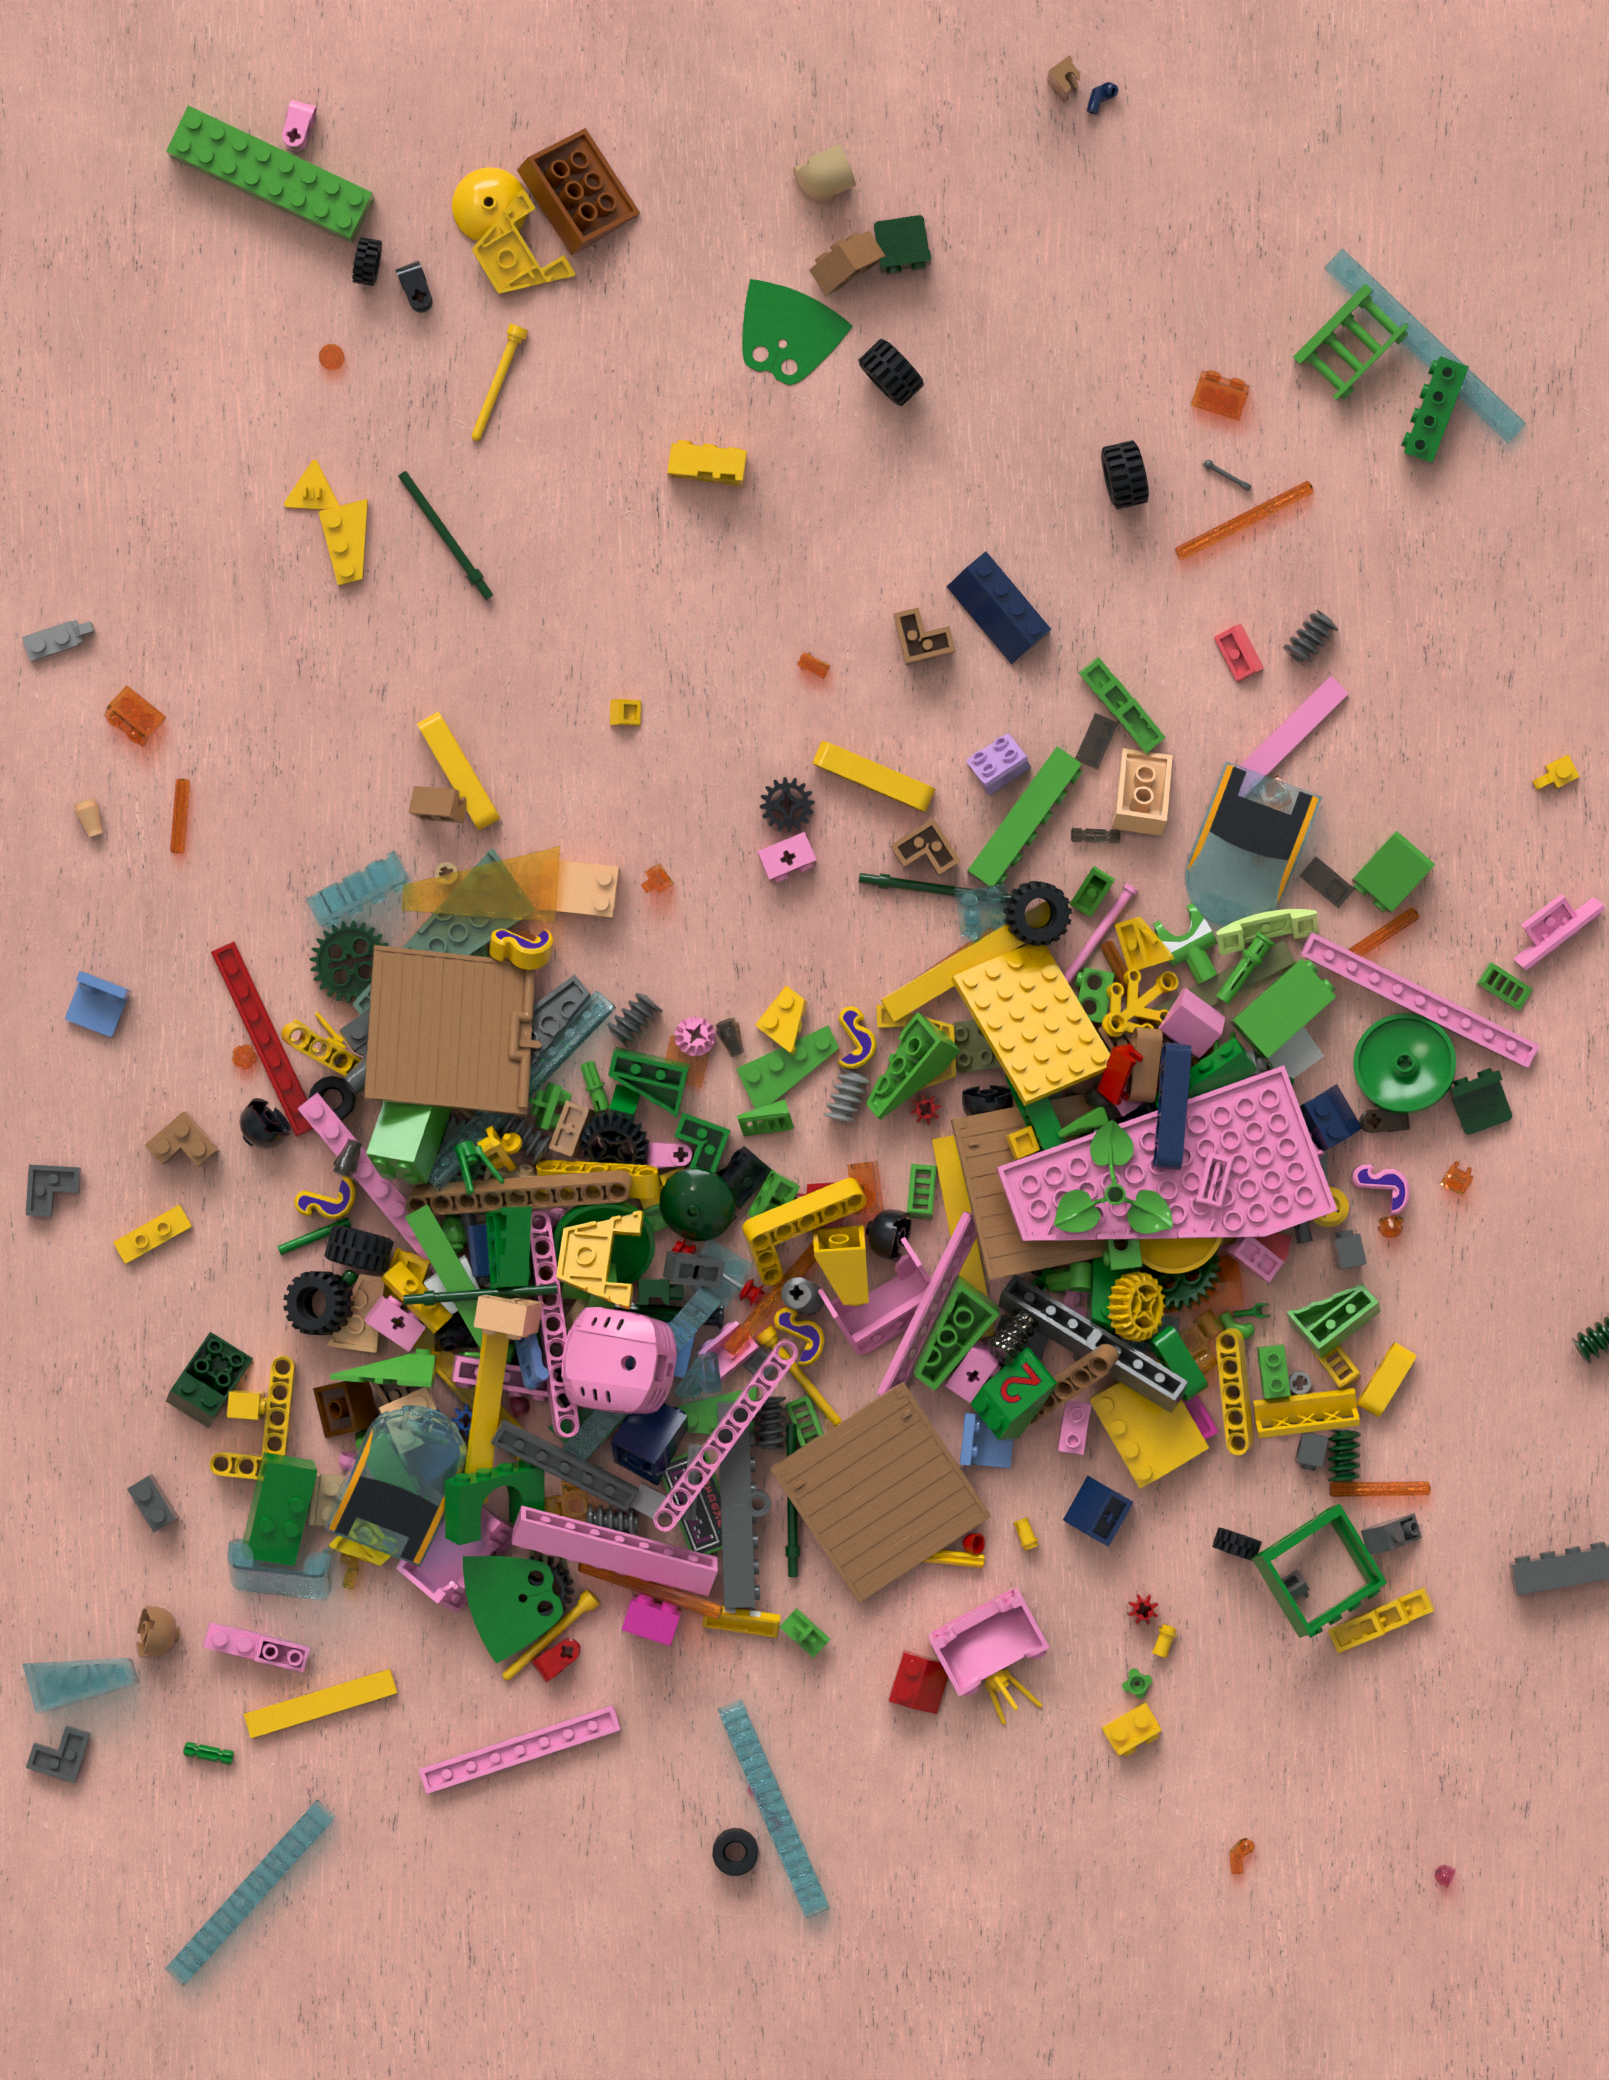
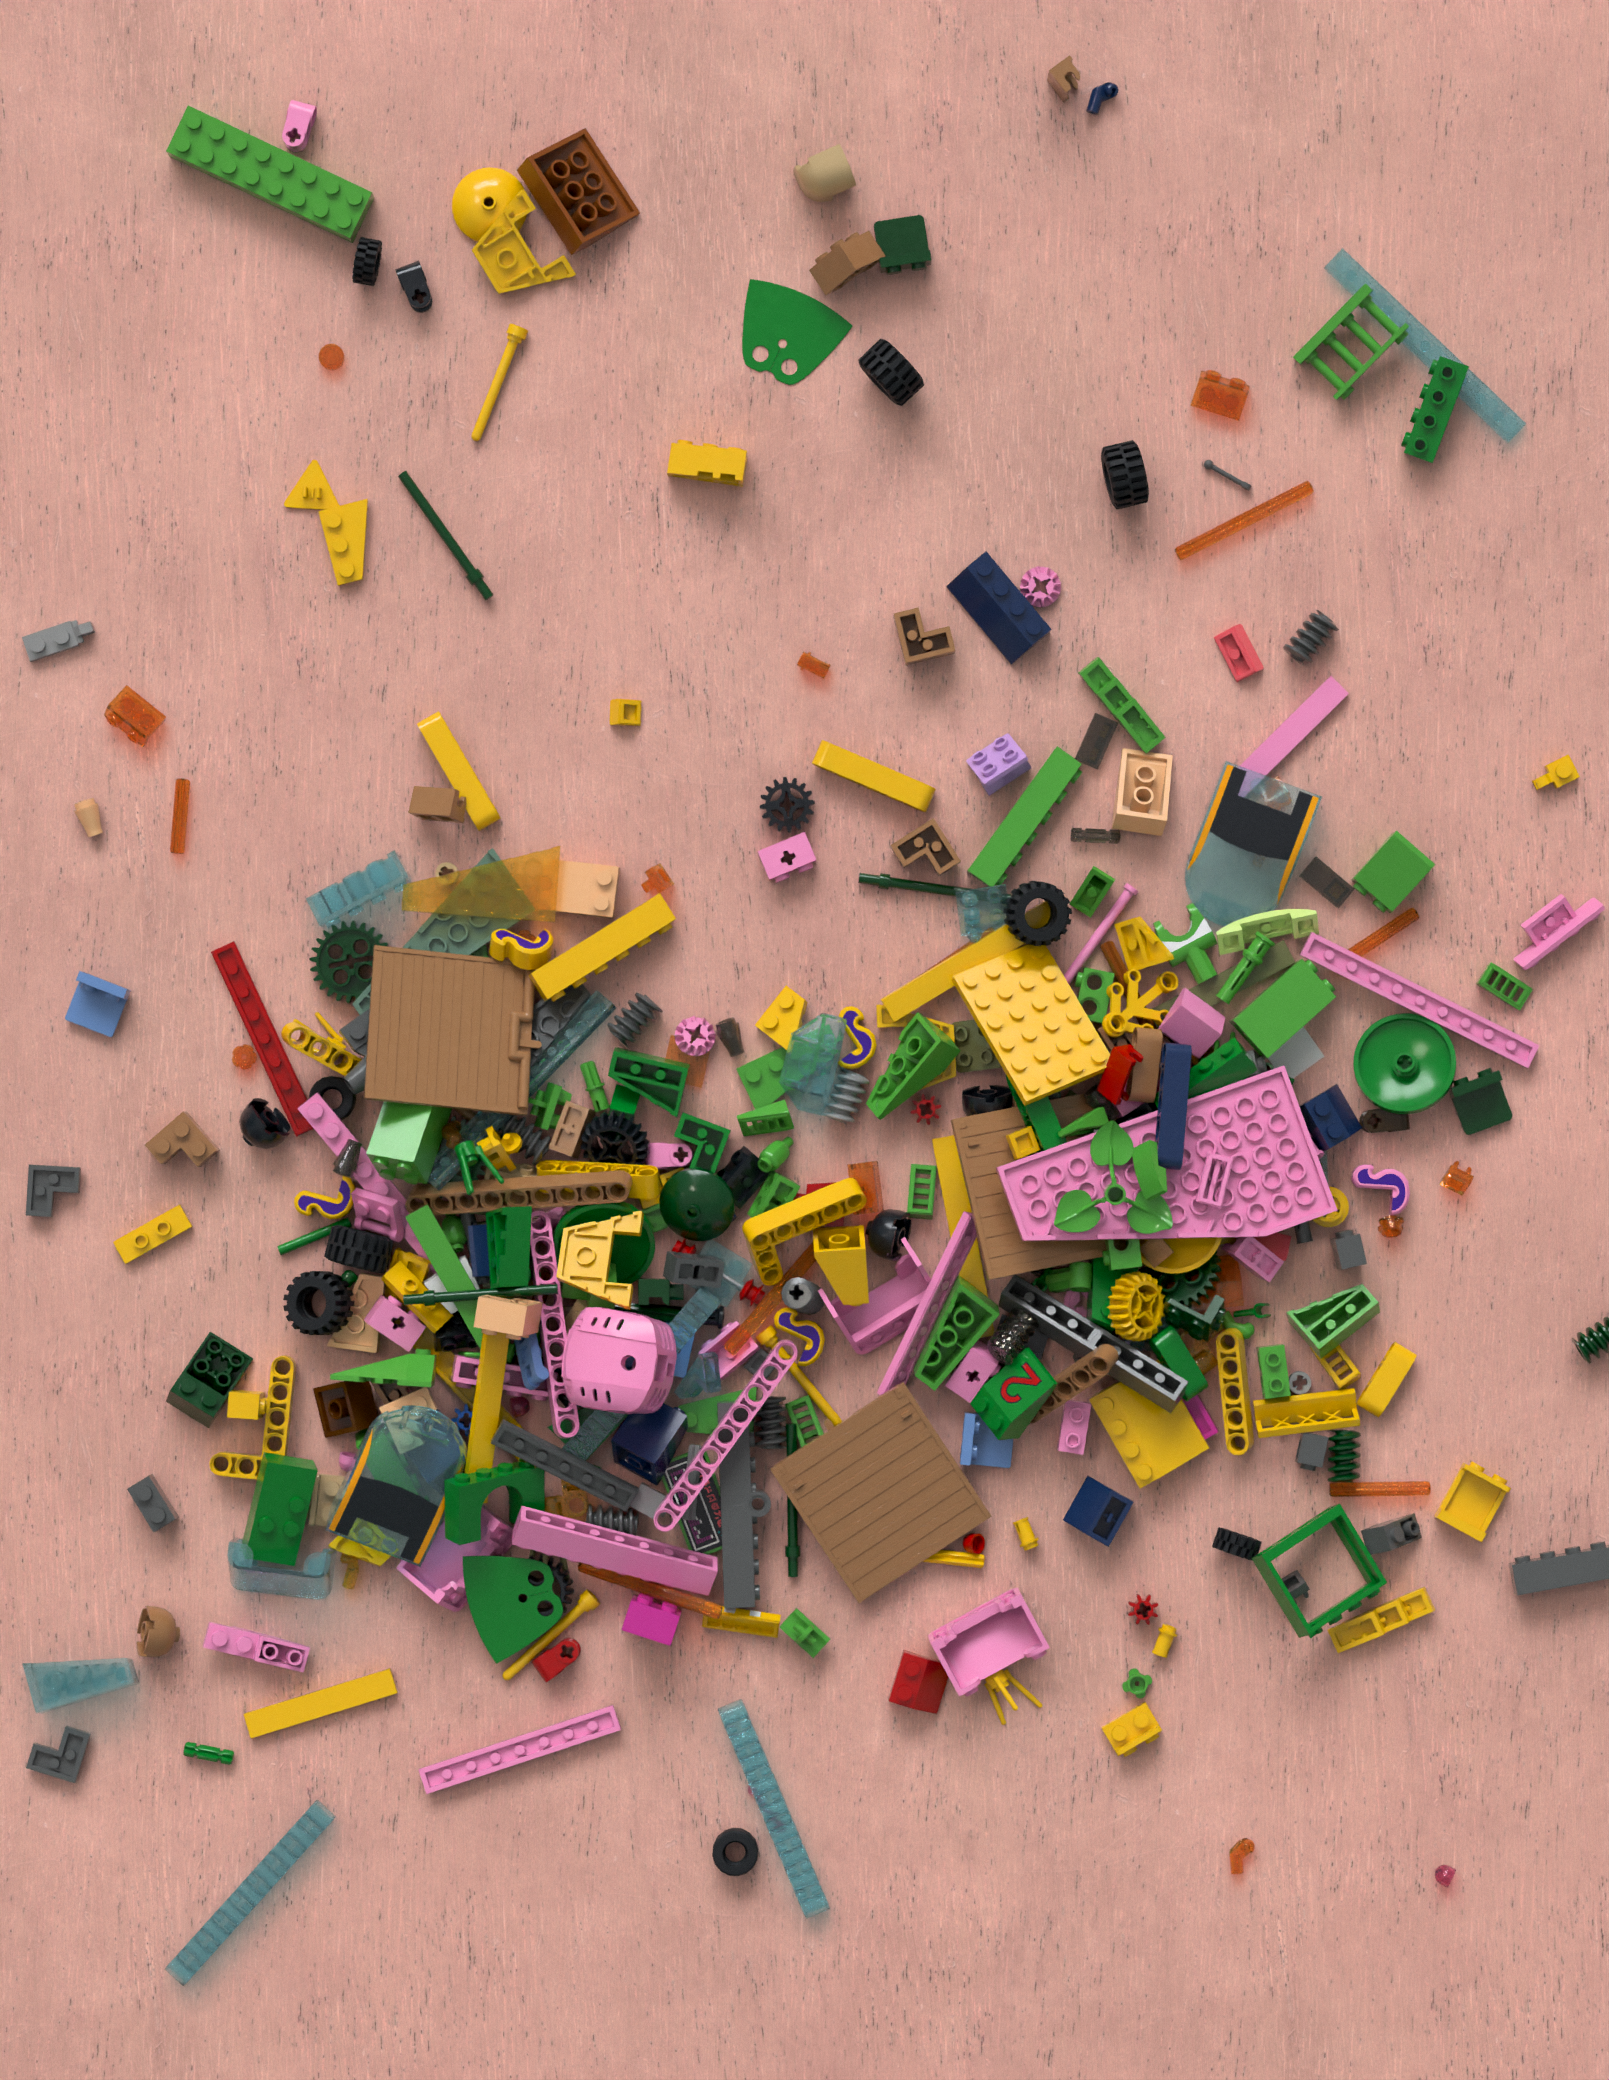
(379, 1208): none -> bright pink plate
(451, 1133): none -> clear orange arm
(602, 947): none -> yellow brick
(775, 1155): none -> bright green plant
(813, 1062): none -> clear light blue wedge
(1052, 588): none -> bright pink gear
(1149, 1175): none -> bright green slope
(1156, 1251): none -> medium nougat slope
(1196, 1324): none -> dark green bracket
(1472, 1500): none -> yellow panel

